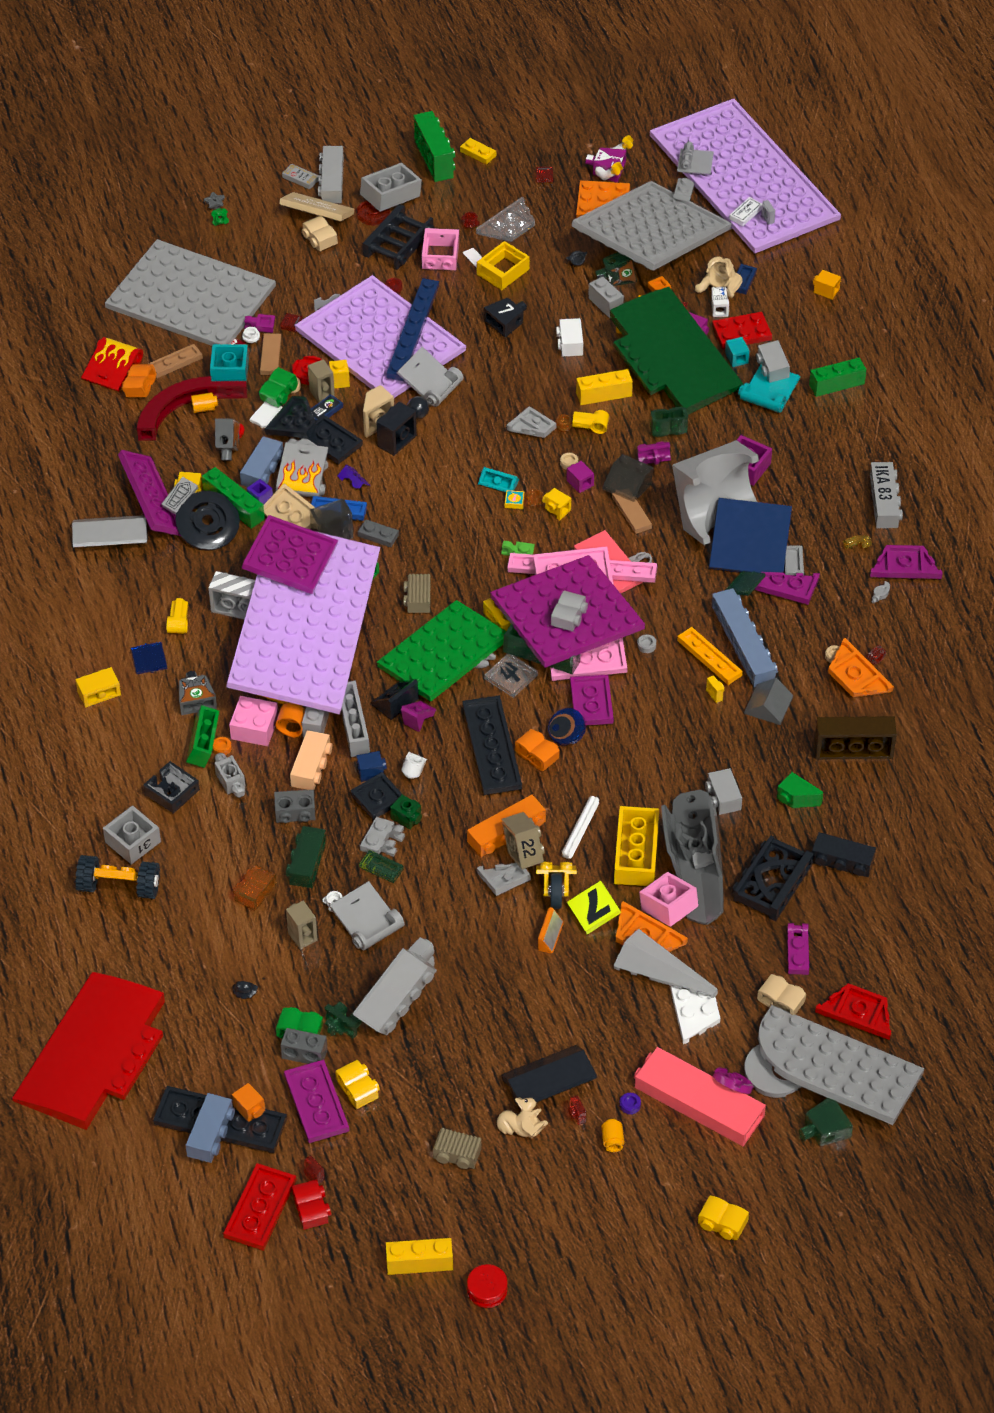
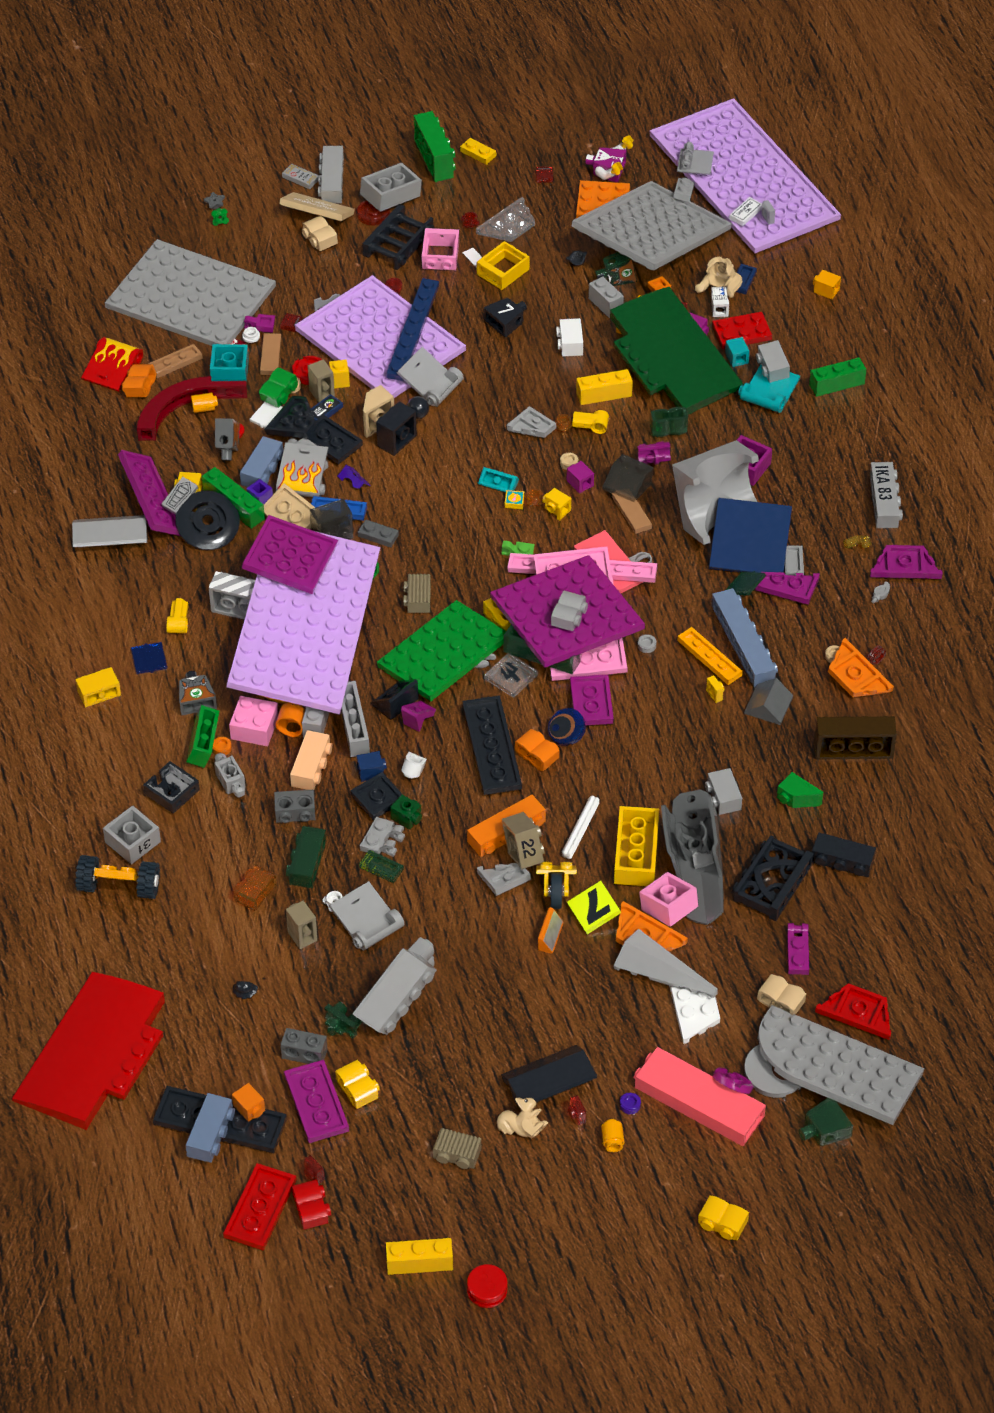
(298, 1020): green brick -> none

